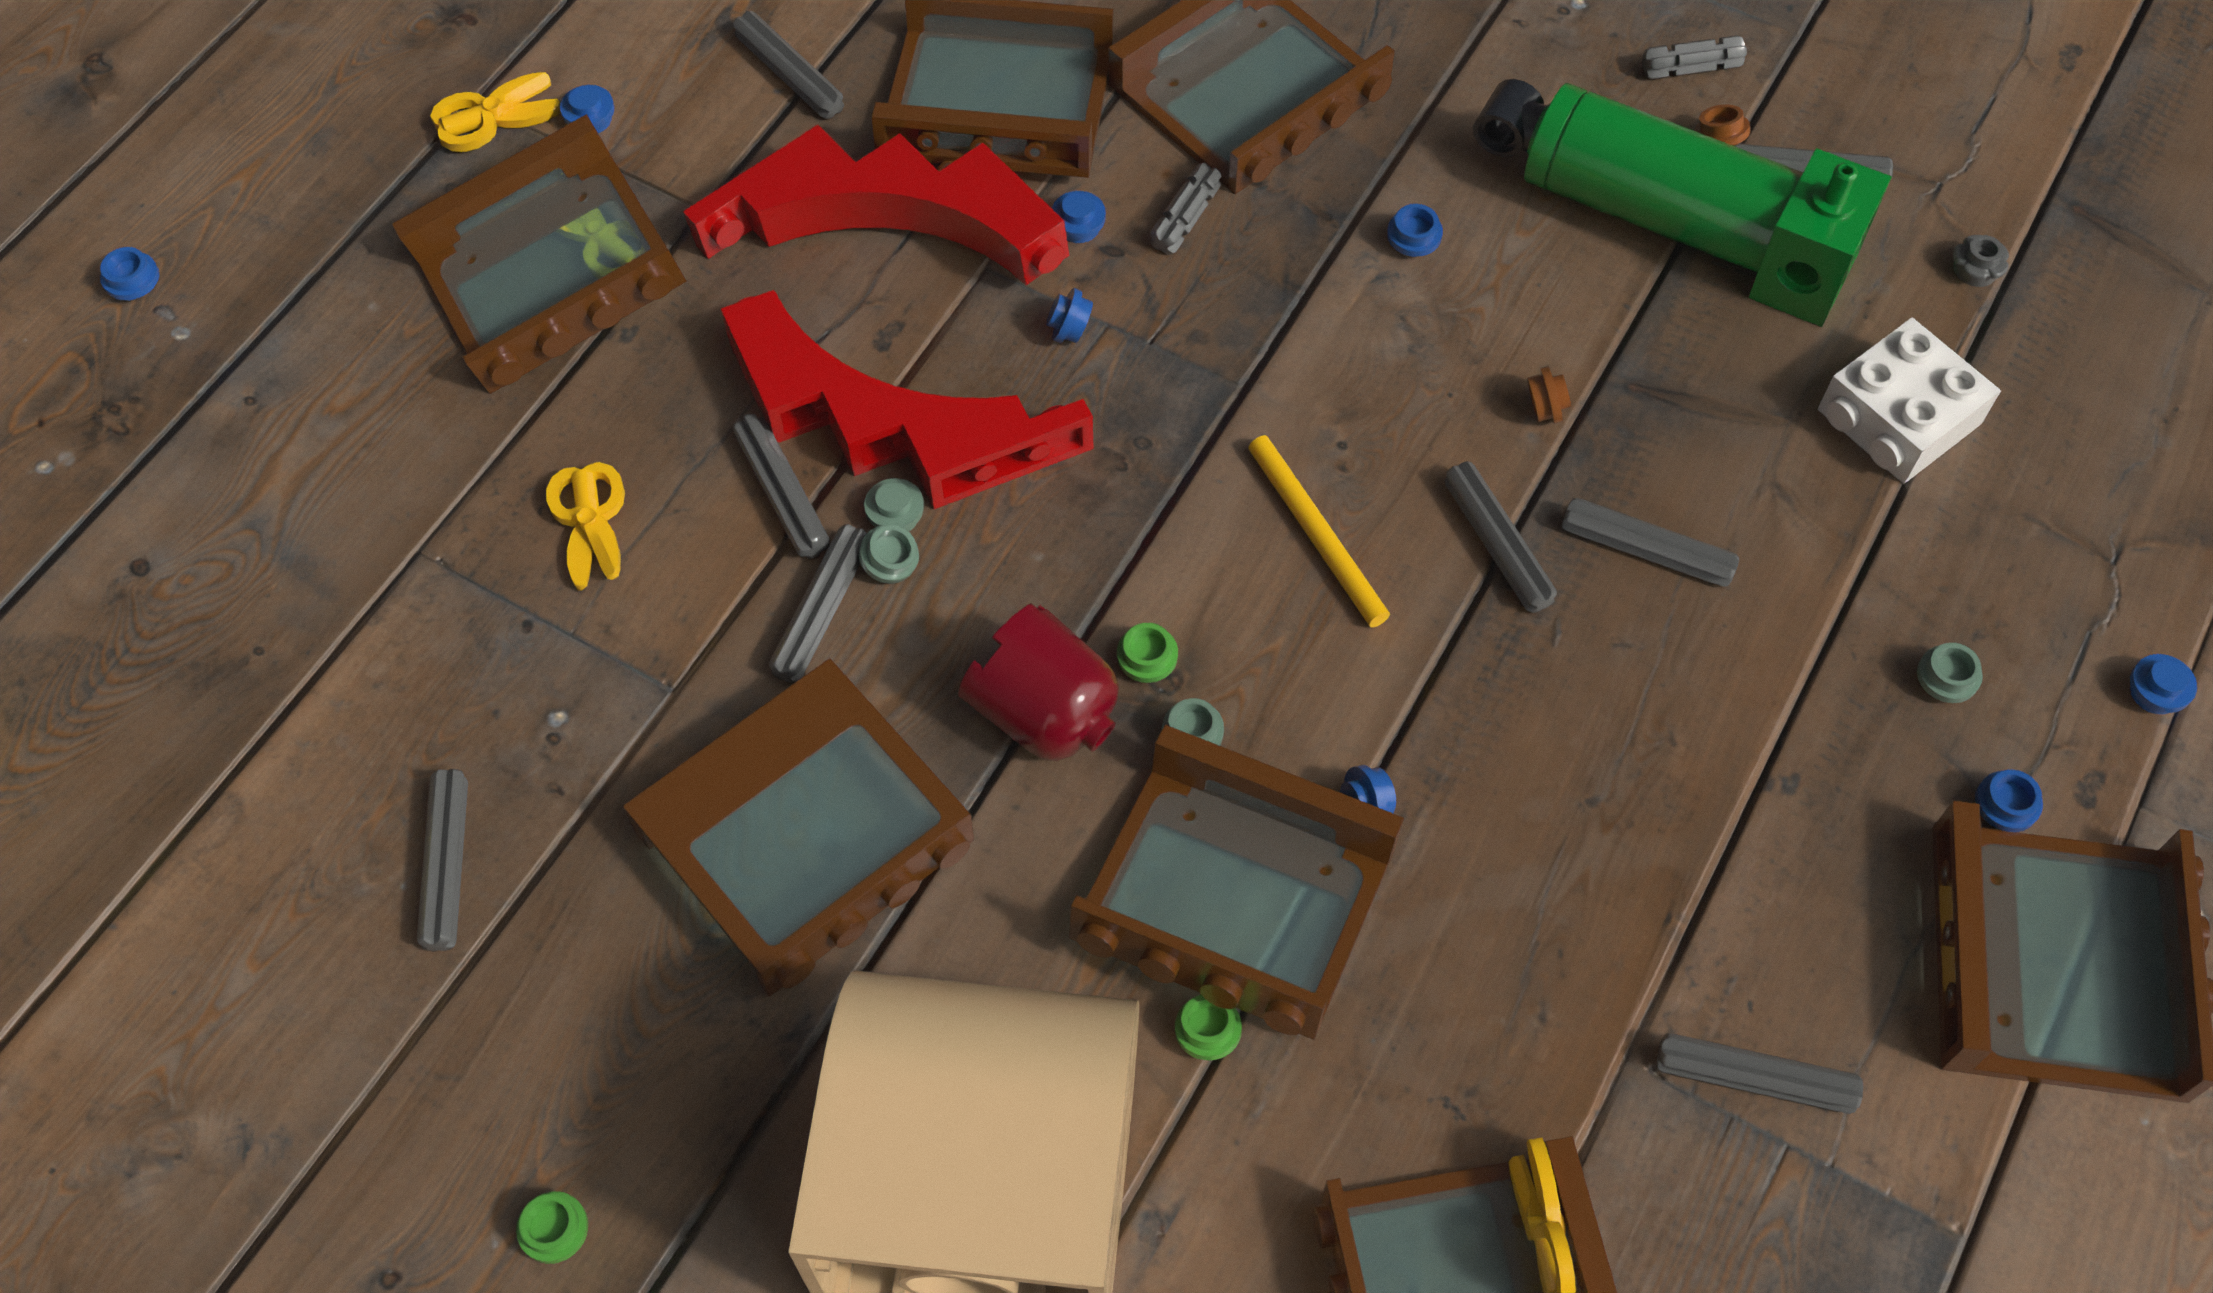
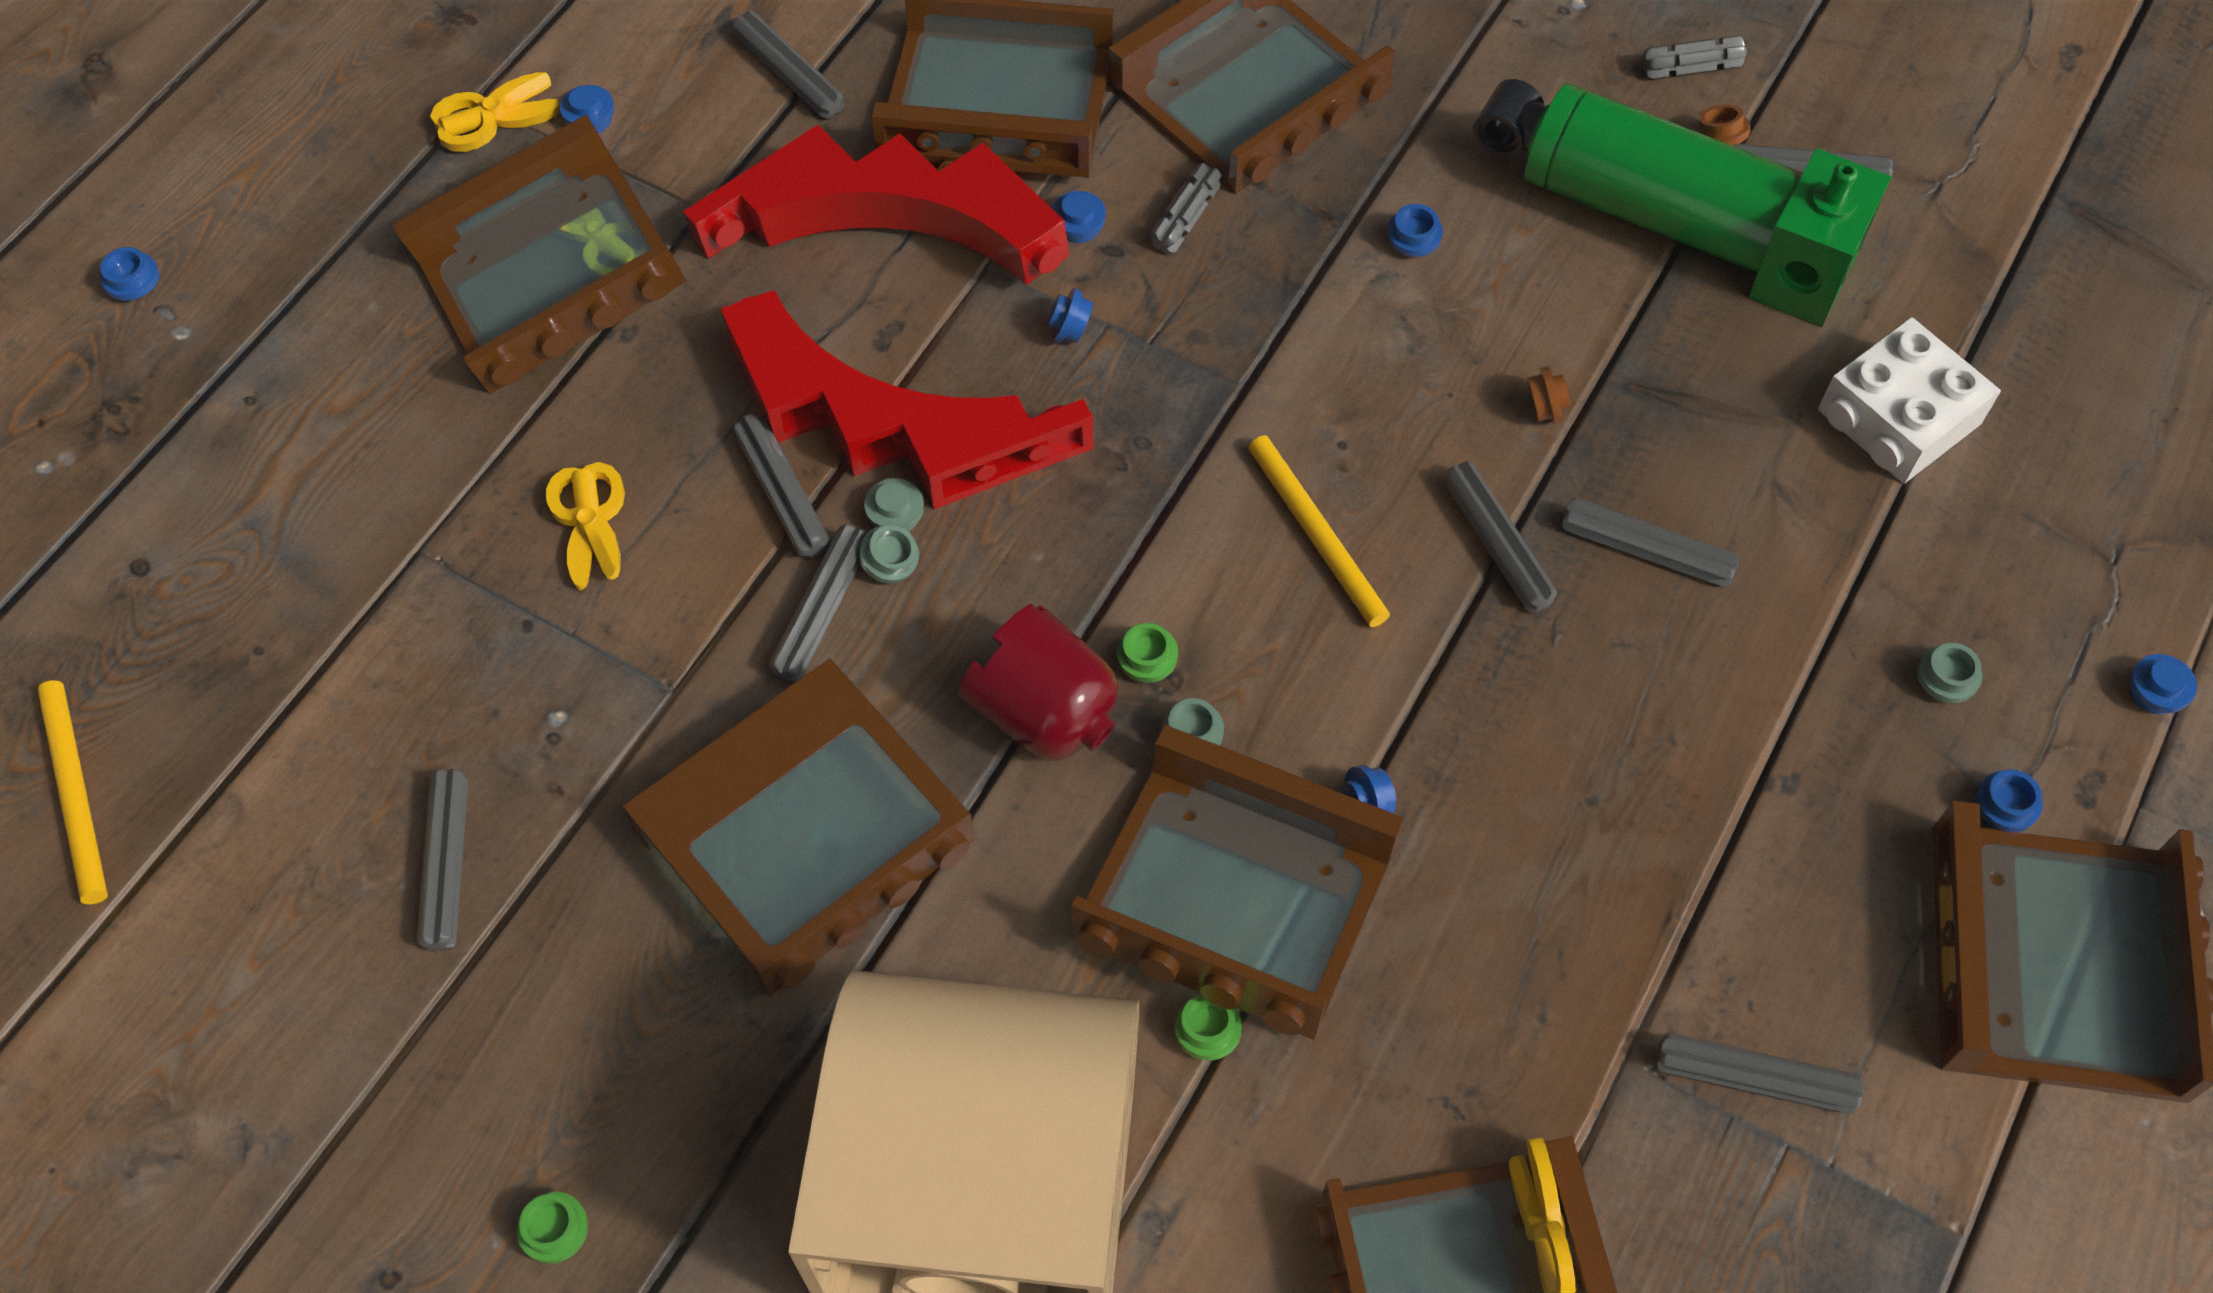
(72, 793): none -> yellow bar
(1980, 260): dark grey plate -> none

